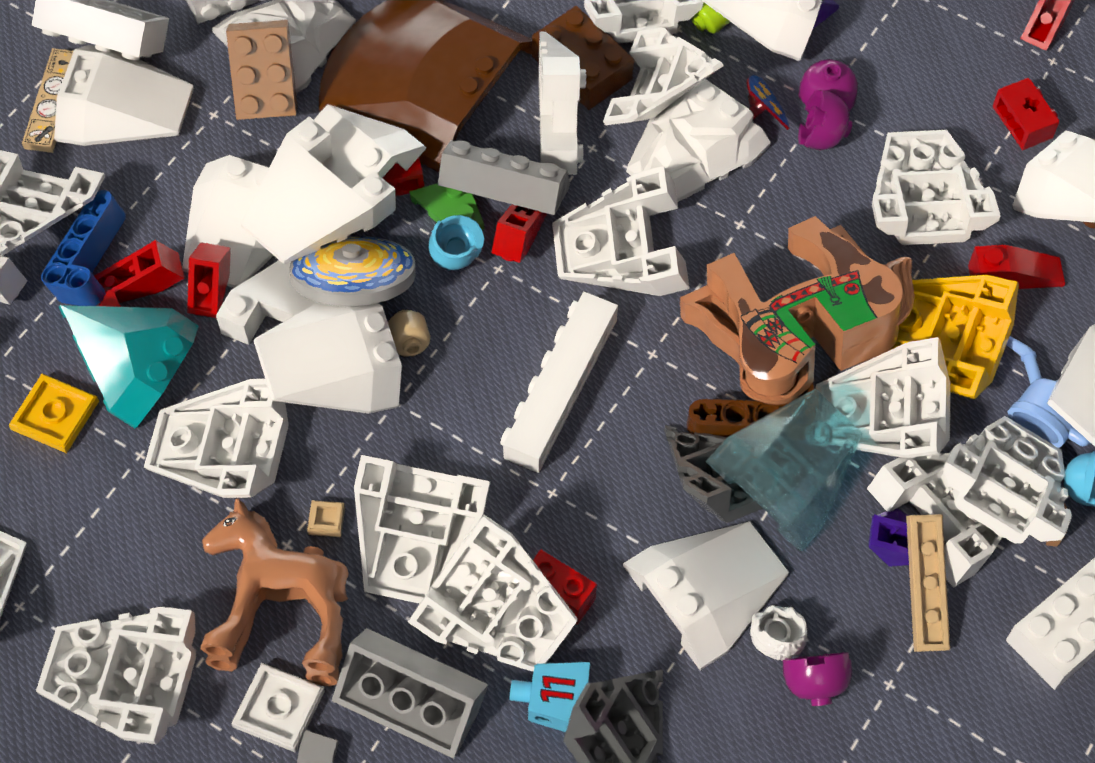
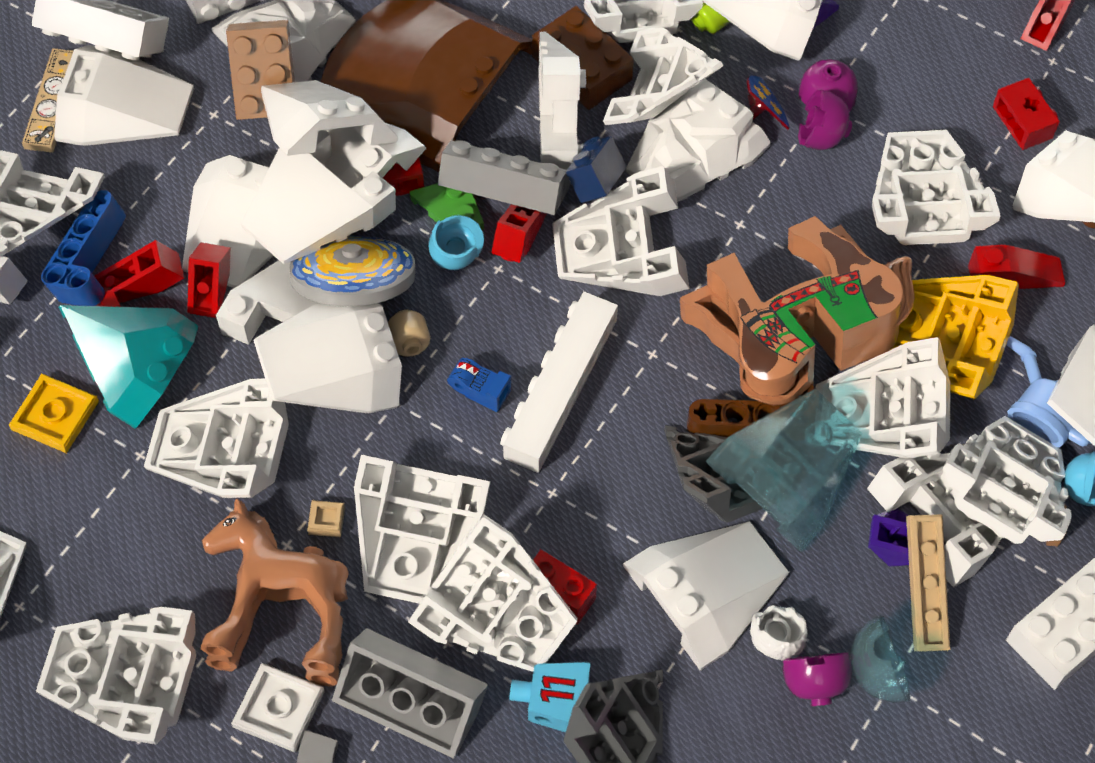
(303, 108): none -> white wedge
(480, 383): none -> blue leg
(596, 168): none -> dark blue brick
(877, 664): none -> clear light blue cylinder

